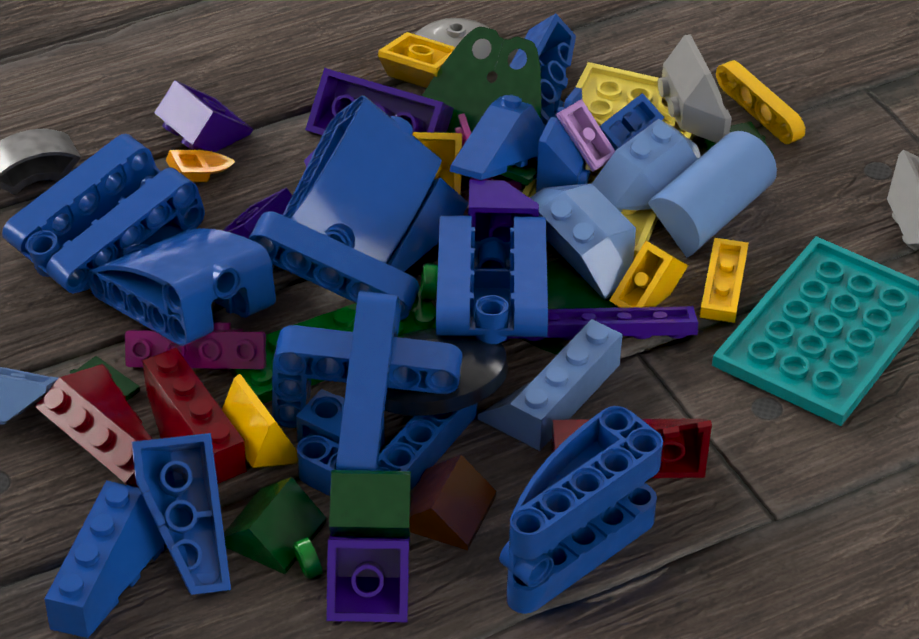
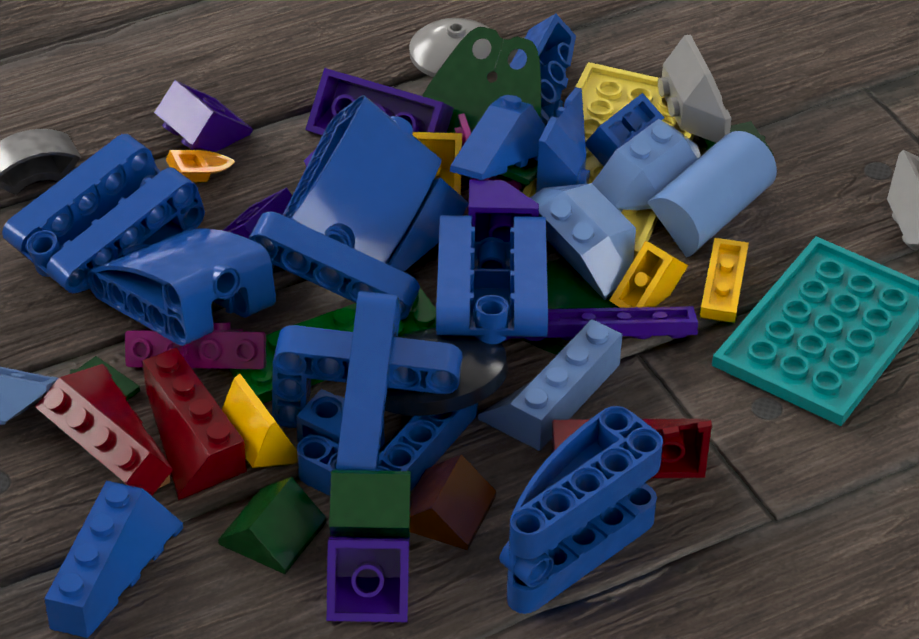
(183, 497): blue wedge -> none
(307, 558): green tile -> none
(414, 58): yellow slope -> none
(429, 282): green tile -> none
(586, 134): lavender slope -> none
(760, 102): yellow beam -> none

